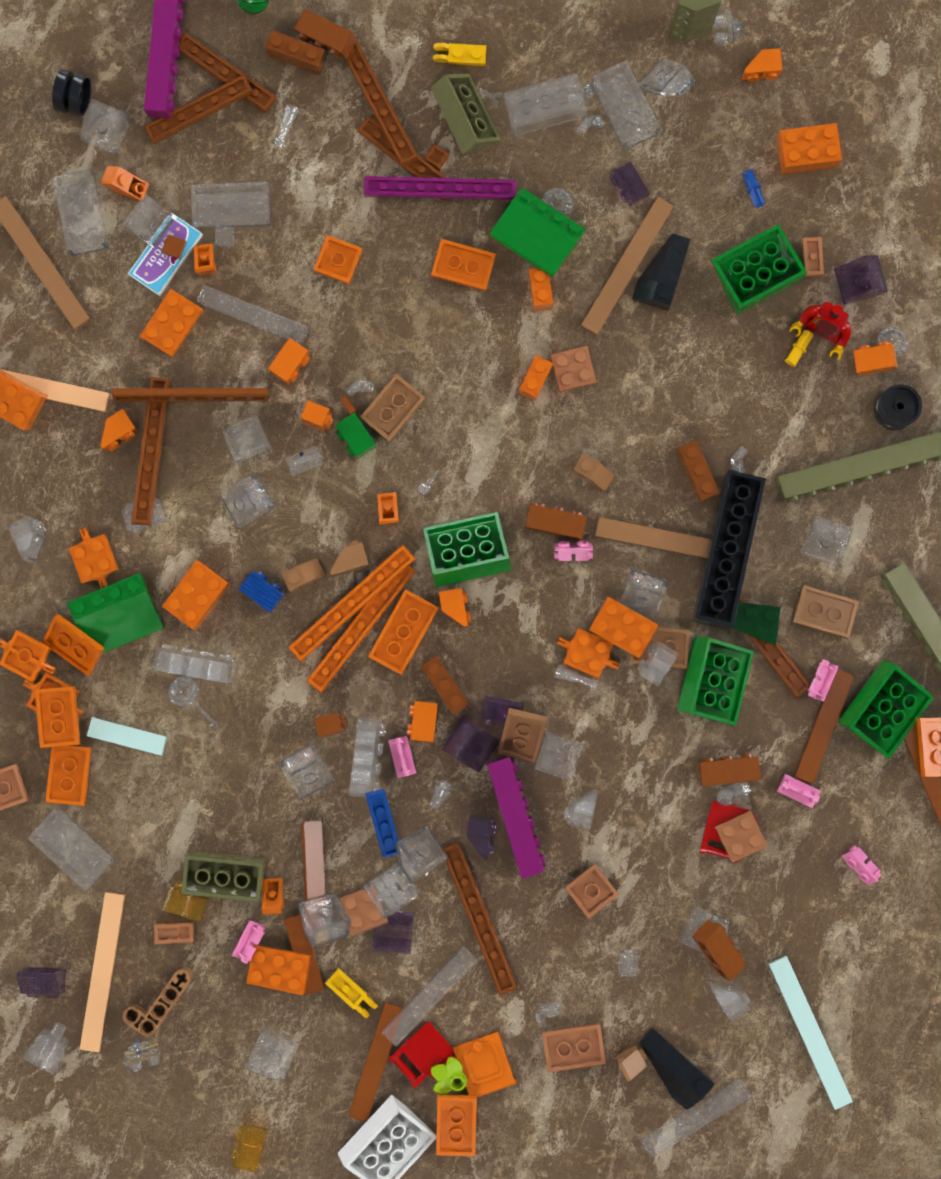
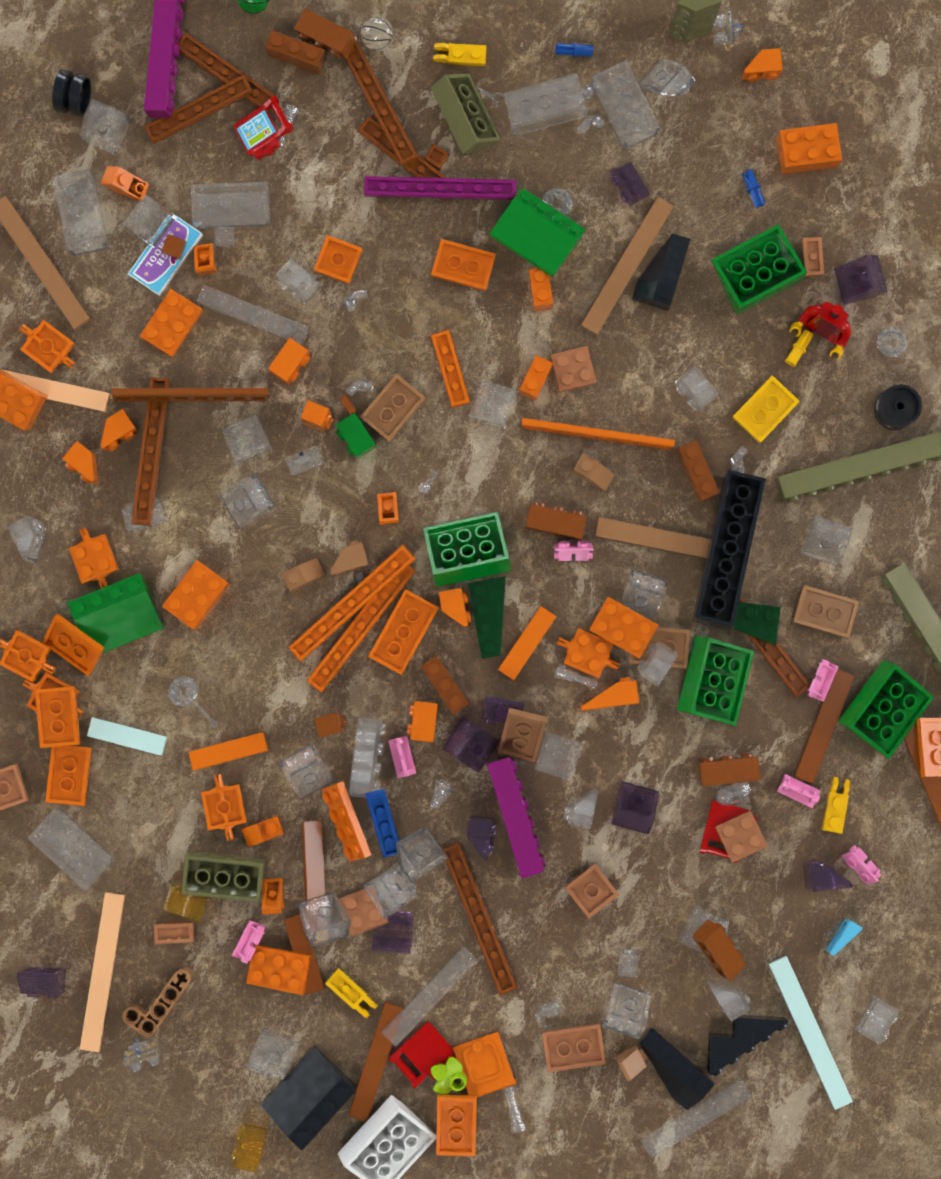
(47, 346): none -> orange plate
(48, 1049): clear torso -> none
(83, 461): none -> orange slope
(195, 665): clear brick -> none
(224, 807): none -> orange plate
(228, 751): none -> orange tile
(259, 132): none -> piece
(261, 591): blue brick -> none
(262, 831): none -> orange slope
(297, 281): none -> clear brick
(309, 1098): none -> black slope
(346, 822): none -> orange plate
(352, 298): none -> clear arm
(377, 33): none -> clear piece
(450, 369): none -> orange tile
(488, 608): none -> dark green wing
(493, 405): none -> clear slope
(517, 1124): none -> clear piece
(527, 643): none -> orange tile
(574, 49): none -> blue axle
(598, 434): none -> orange tile
(618, 694): none -> orange slope
(627, 1010): none -> clear slope
(635, 807): none -> clear purple slope
(696, 389): none -> clear brick
(746, 1033): none -> black slope
(765, 409): none -> yellow plate
(823, 877): none -> clear purple slope
(836, 807): none -> yellow hinge
(845, 934): none -> medium azure slope
(875, 359): orange brick -> none
(877, 1020): none -> clear brick

